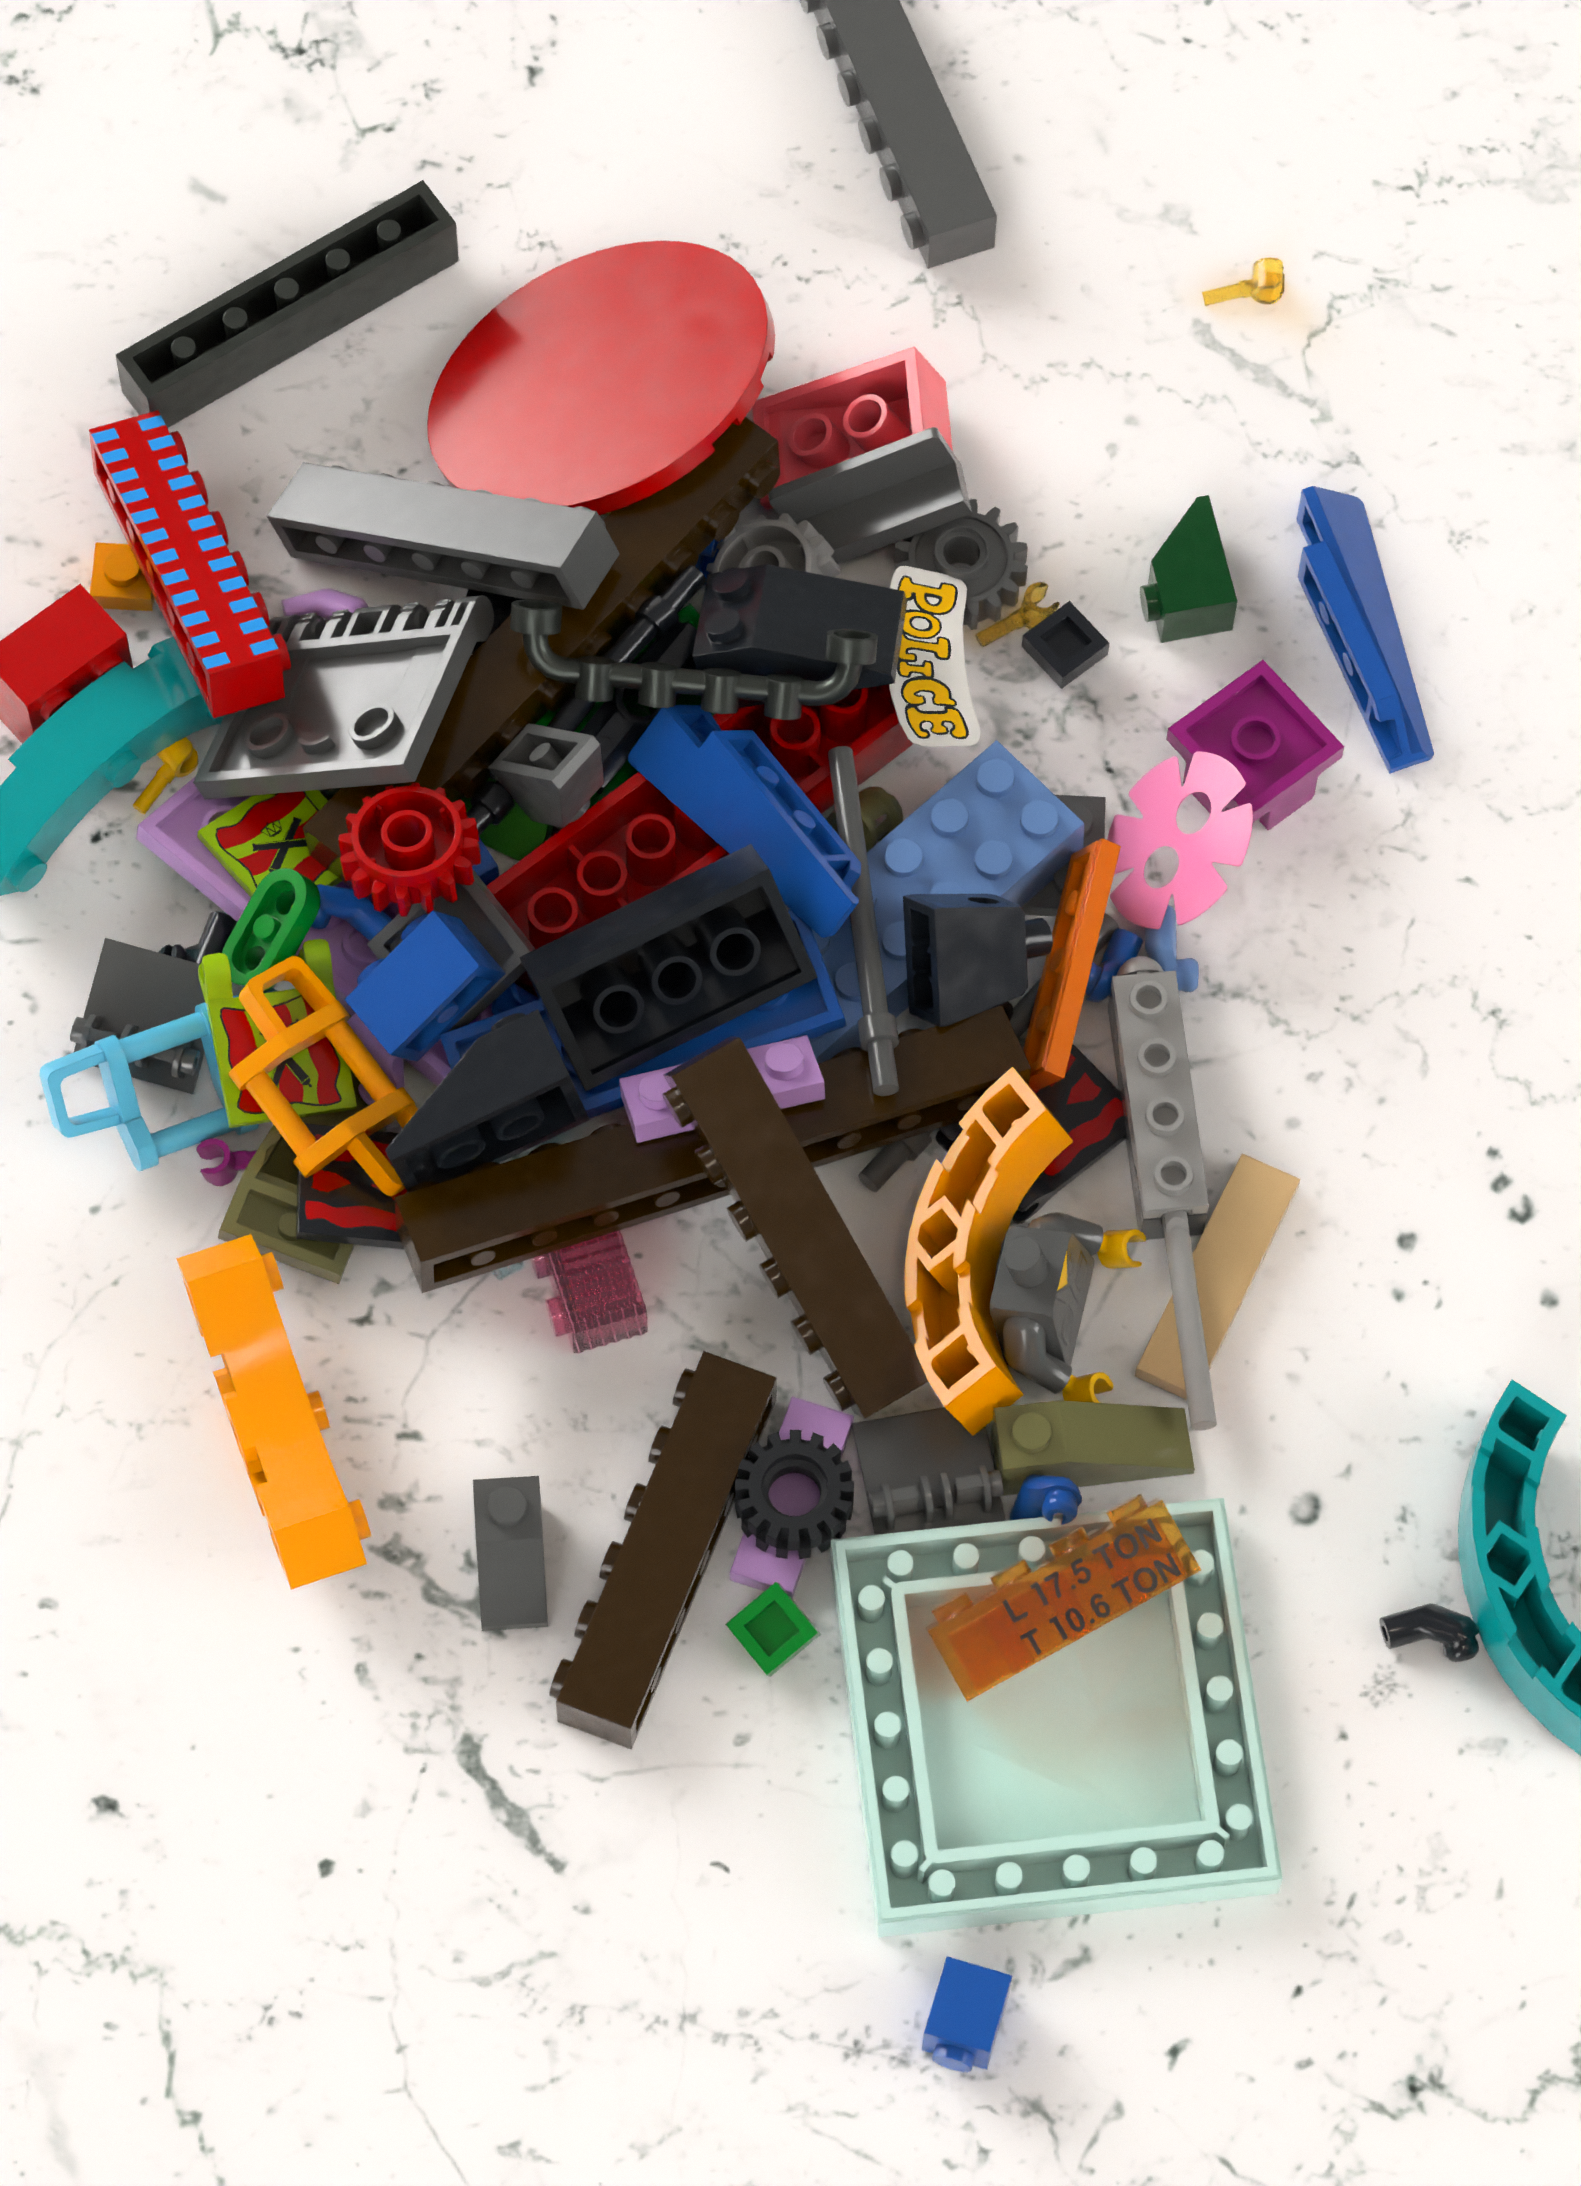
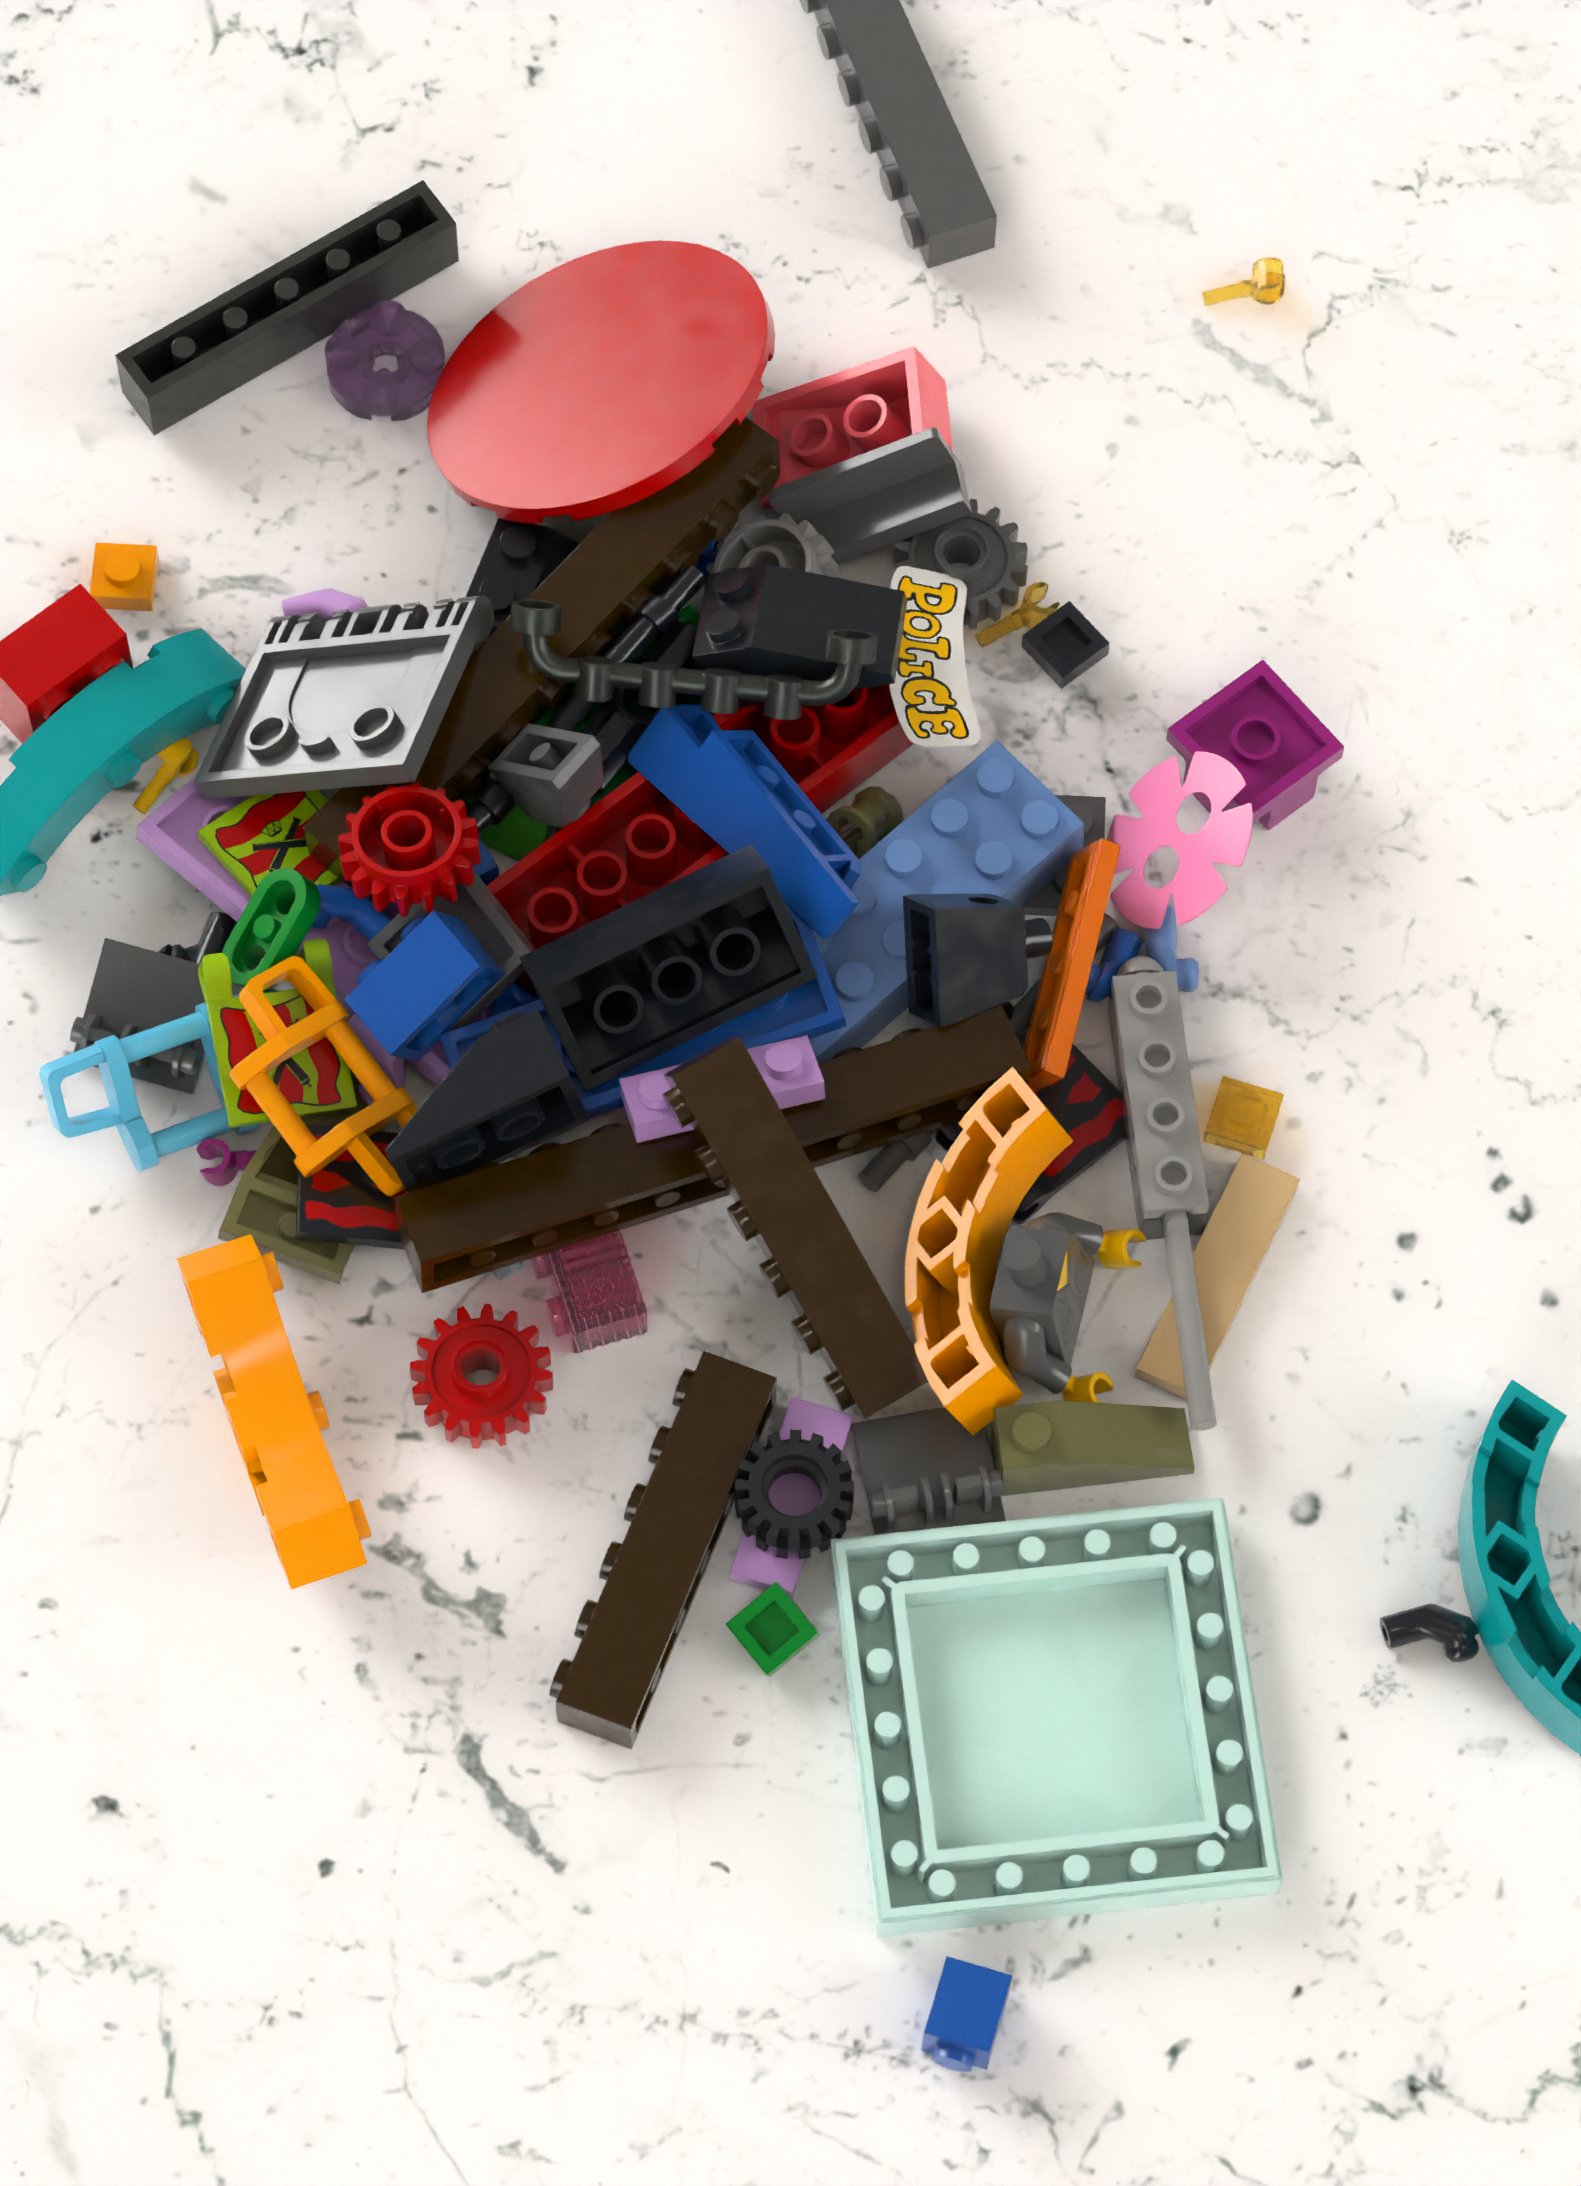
(188, 563): red brick -> none
(380, 332): none -> clear purple plate
(444, 534): brick -> none
(475, 1345): none -> red gear
(510, 1553): dark grey slope -> none
(877, 1026): dark grey bar -> none
(1046, 1496): blue arm -> none
(1062, 1597): clear orange brick -> none
(1190, 579): dark green slope -> none
(1243, 1117): none -> clear yellow plate
(1358, 619): blue wedge -> none

